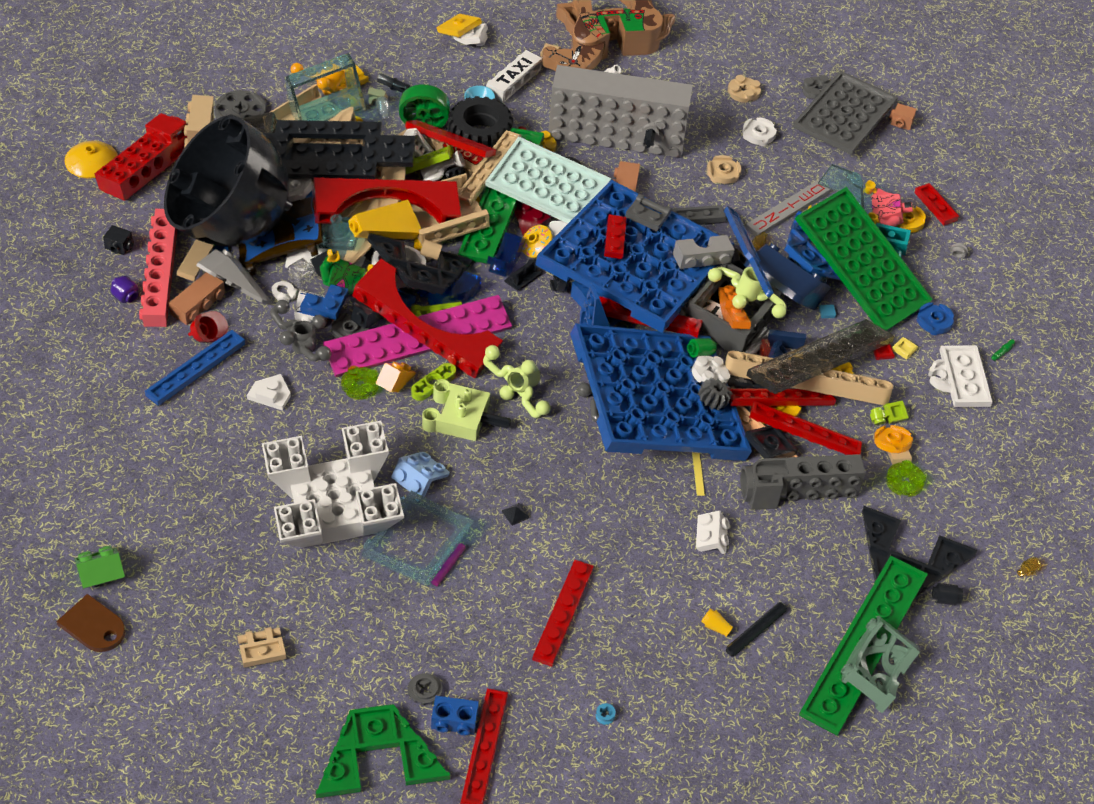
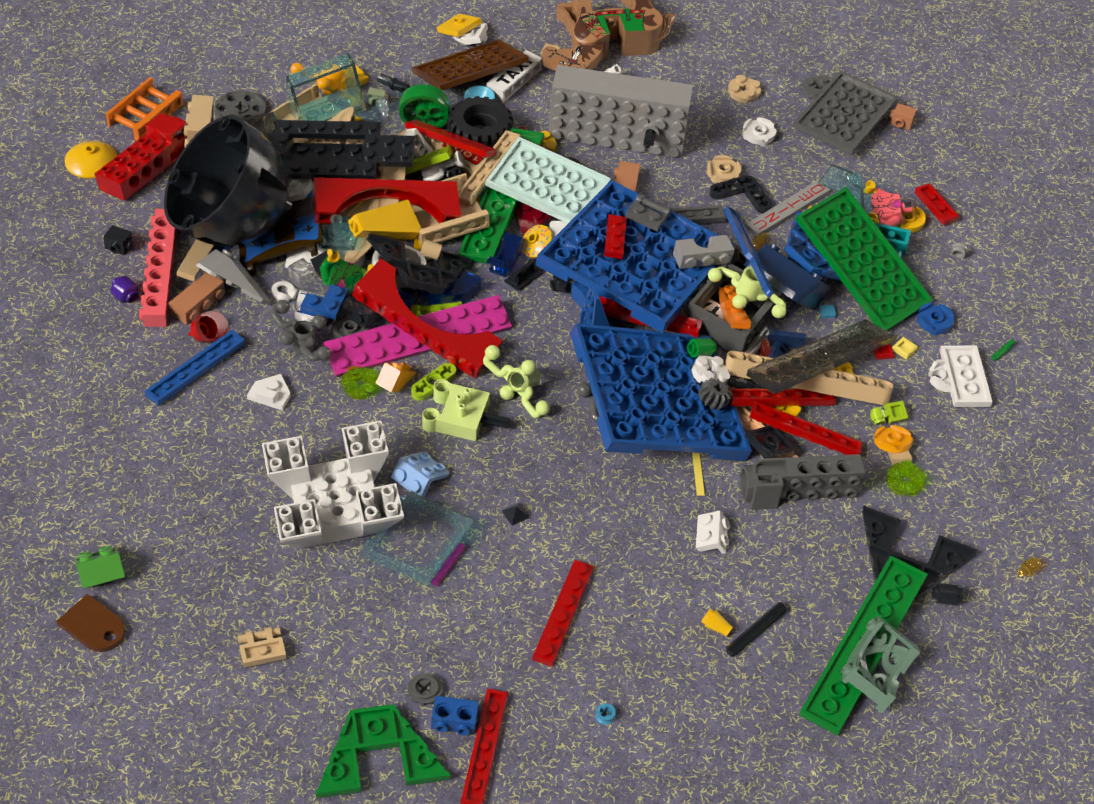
(168, 107): none -> orange fence
(470, 64): none -> reddish brown piece
(752, 186): none -> black beam

